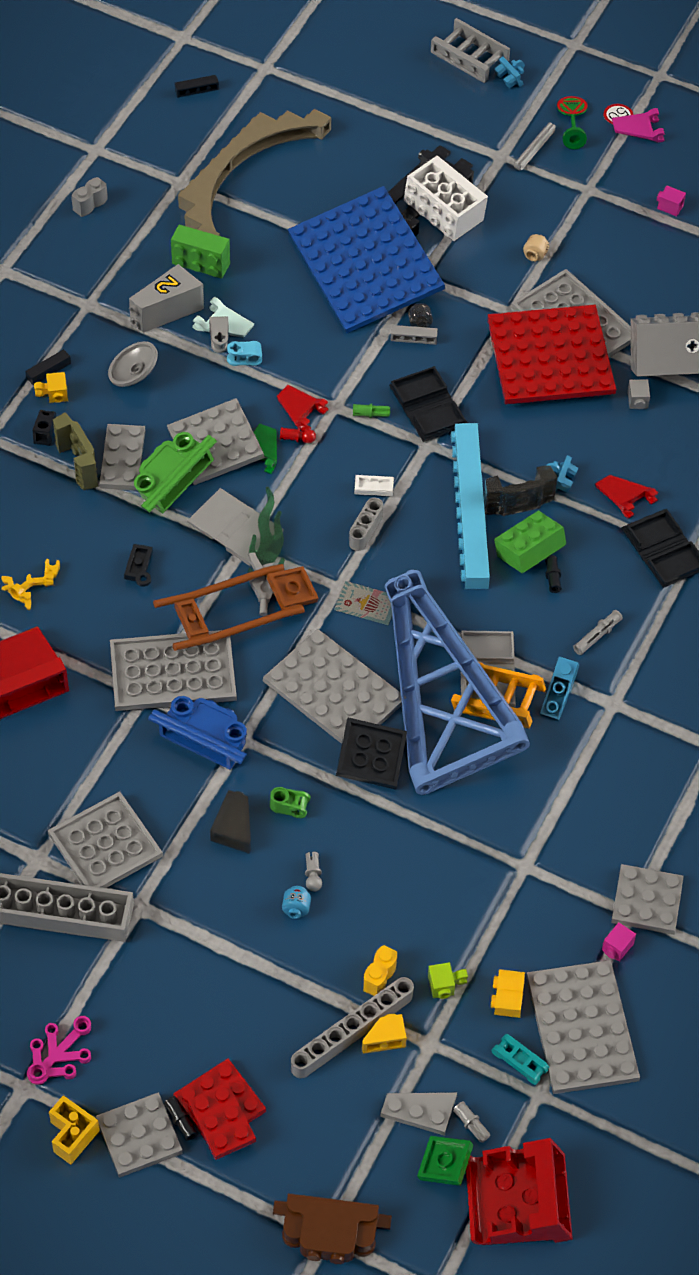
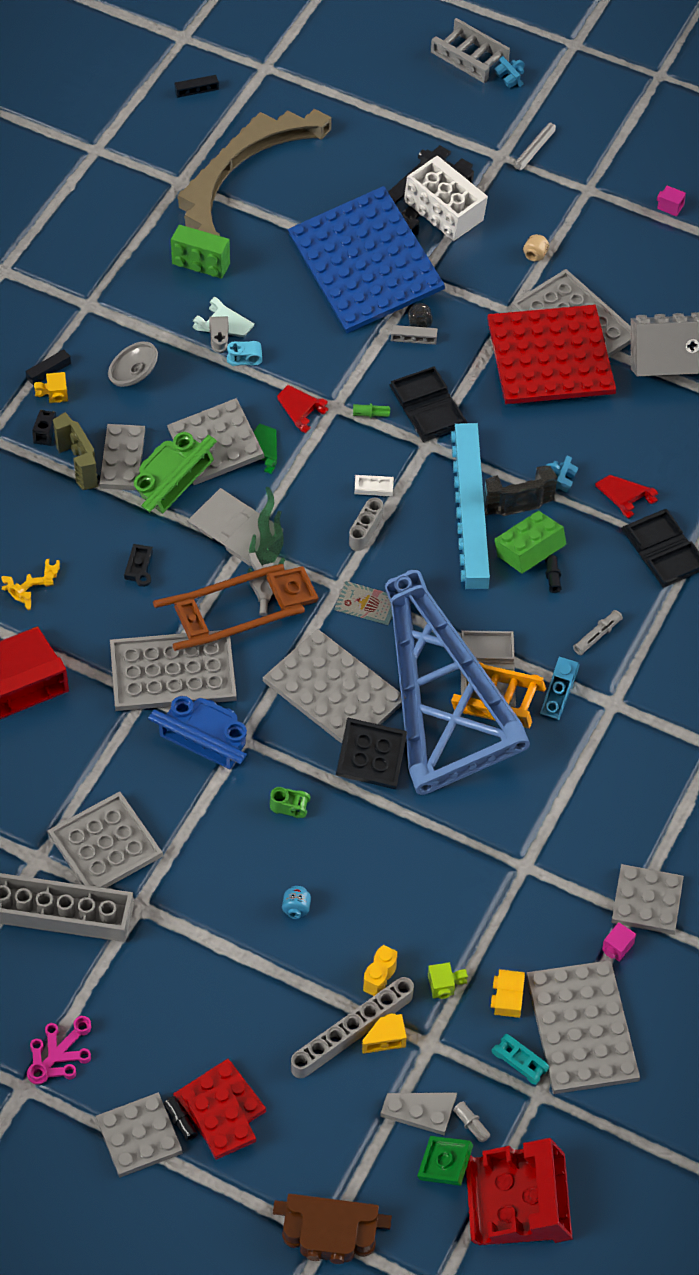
(76, 1129): yellow brick -> none
(89, 196): light grey brick -> none
(166, 300): light grey slope -> none
(233, 823): clear smoke slope -> none
(308, 435): red pin -> none
(313, 872): light grey pin -> none
(572, 106): green piece -> none
(616, 110): sticker -> none
(638, 394): light grey brick -> none
(639, 125): dark pink flag -> none

